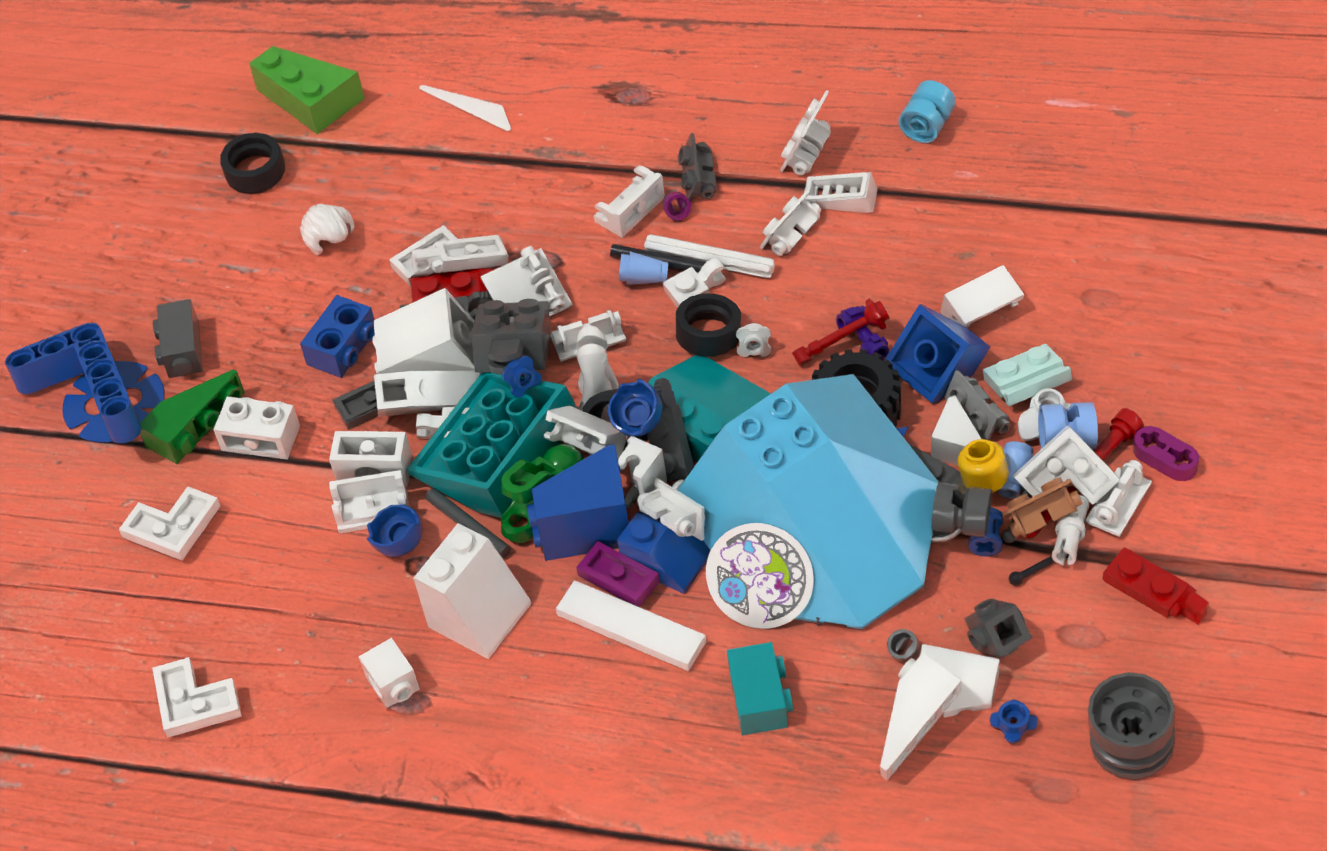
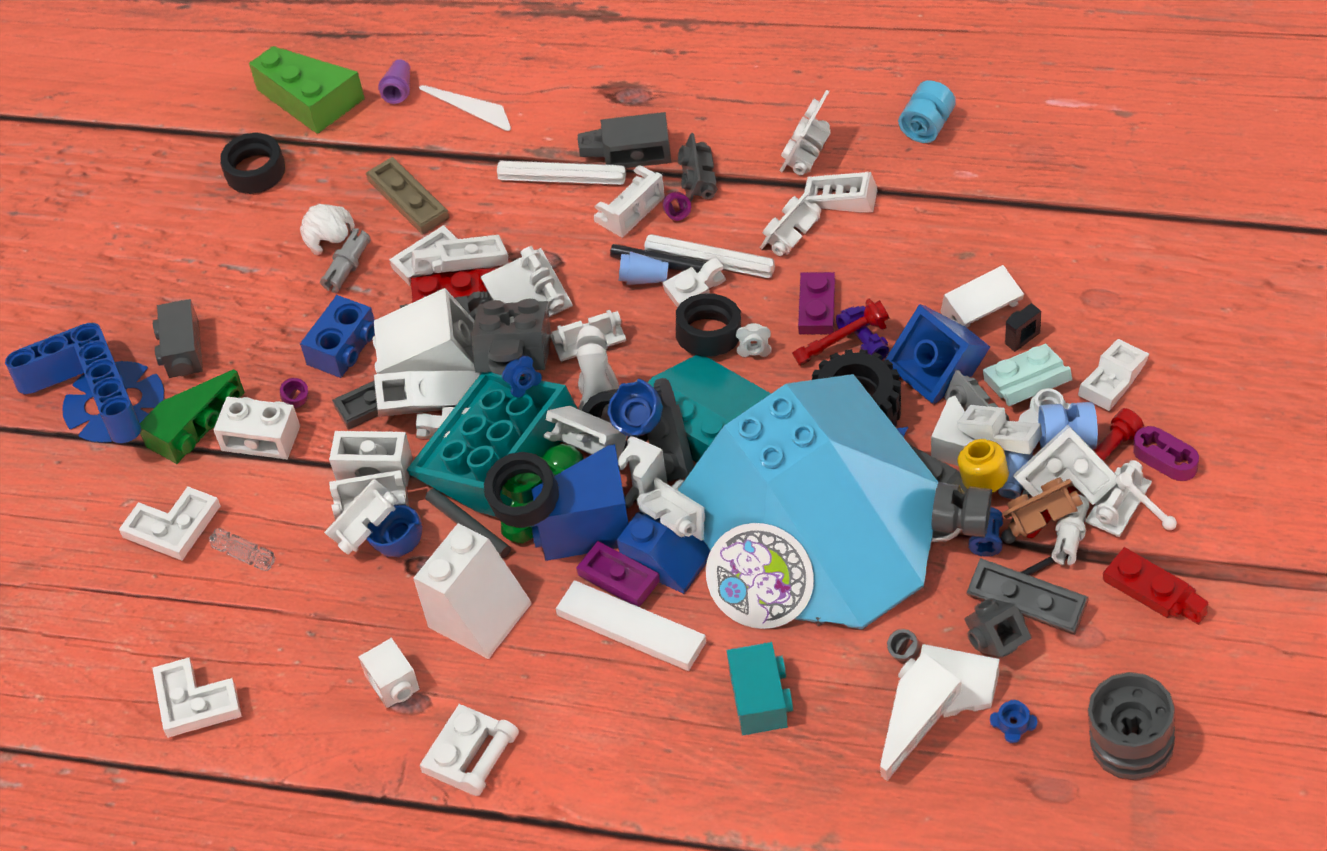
(242, 549): none -> clear axle
(288, 390): none -> magenta hinge
(345, 260): none -> light grey pin
(369, 506): none -> white hinge
(395, 82): none -> medium lavender cone
(407, 195): none -> dark tan tile
(460, 743): none -> white plate
(509, 467): none -> black tyre
(561, 172): none -> white axle
(629, 141): none -> dark grey hinge
(816, 303): none -> magenta plate
(991, 424): none -> white slope
(1022, 327): none -> black plate
(1032, 596): none -> dark grey tile
(1114, 374): none -> white slope
(1124, 480): none -> white hinge

